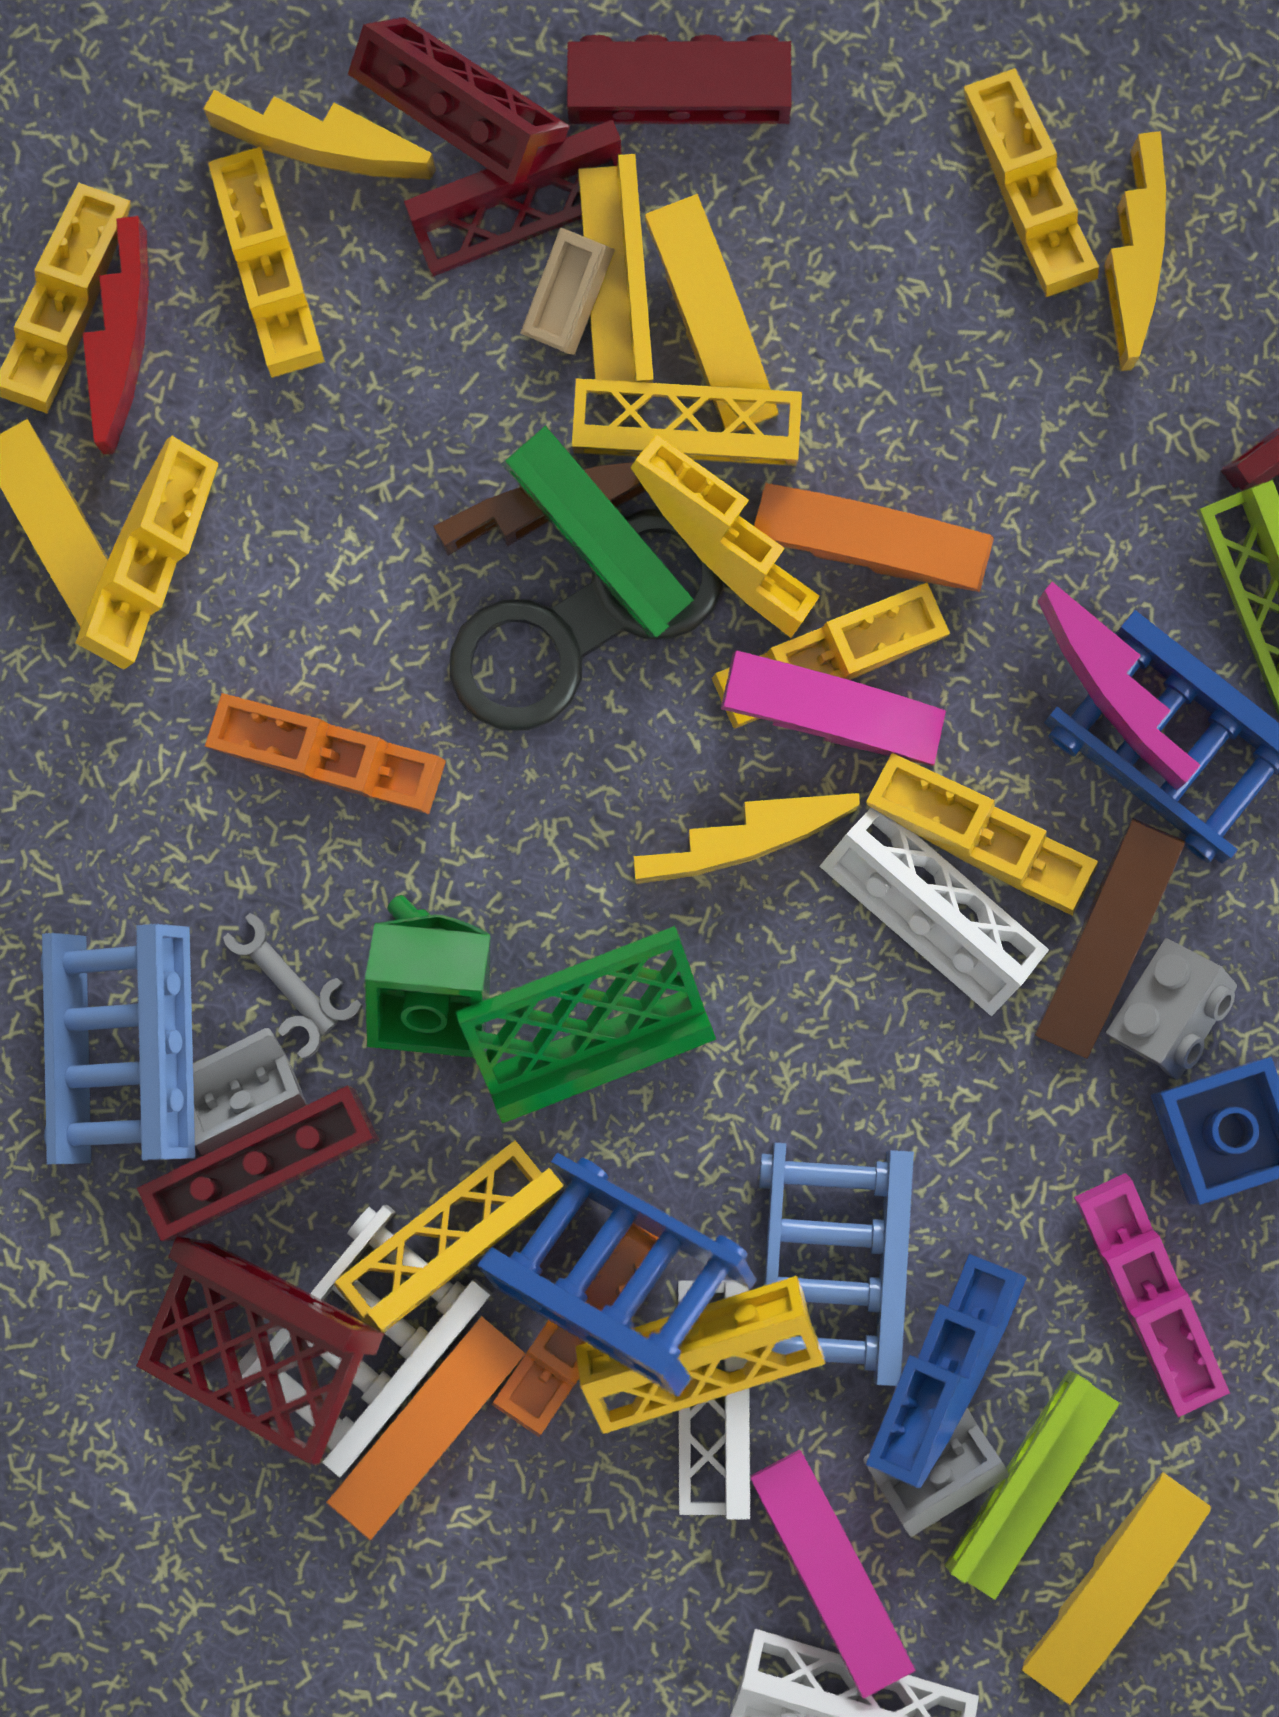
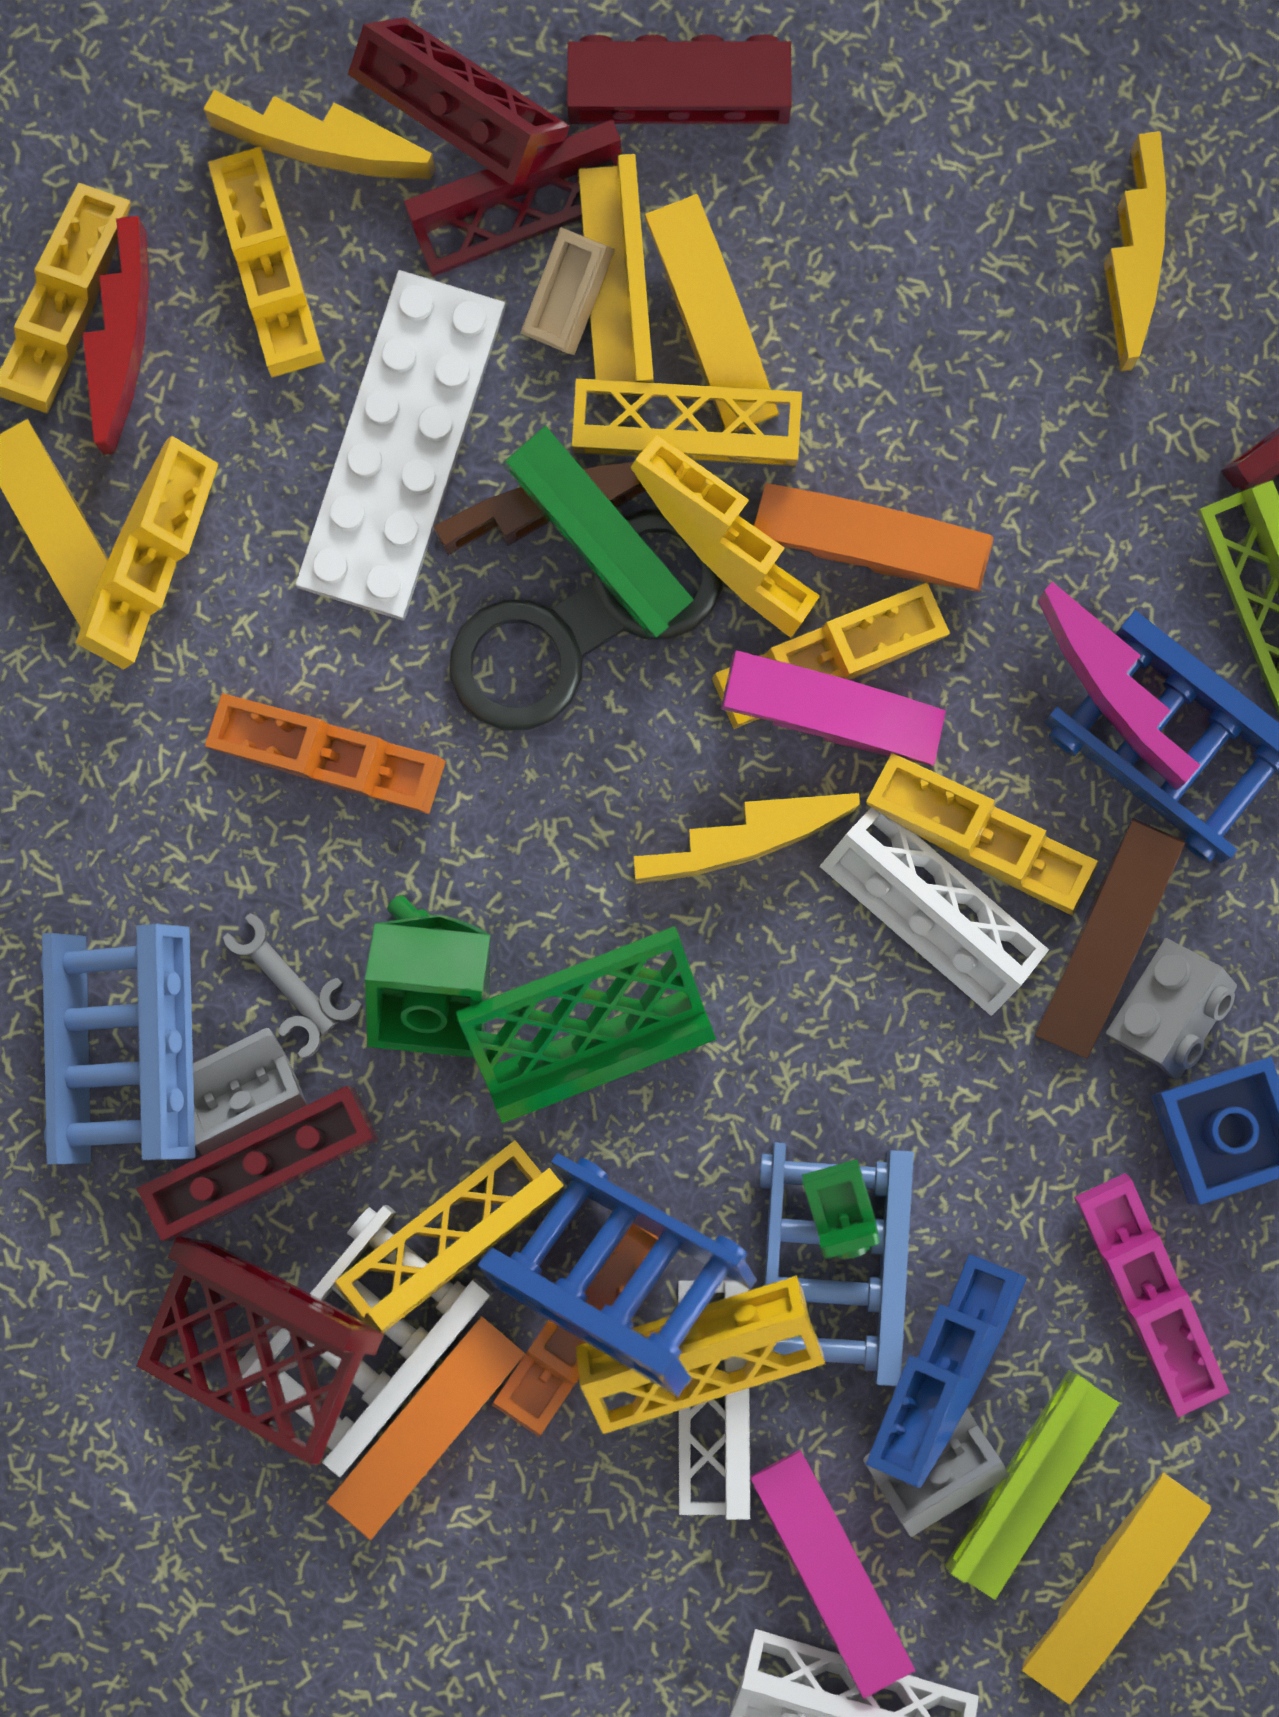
(401, 445): none -> white plate
(841, 1210): none -> green bracket
(1031, 182): yellow slope -> none

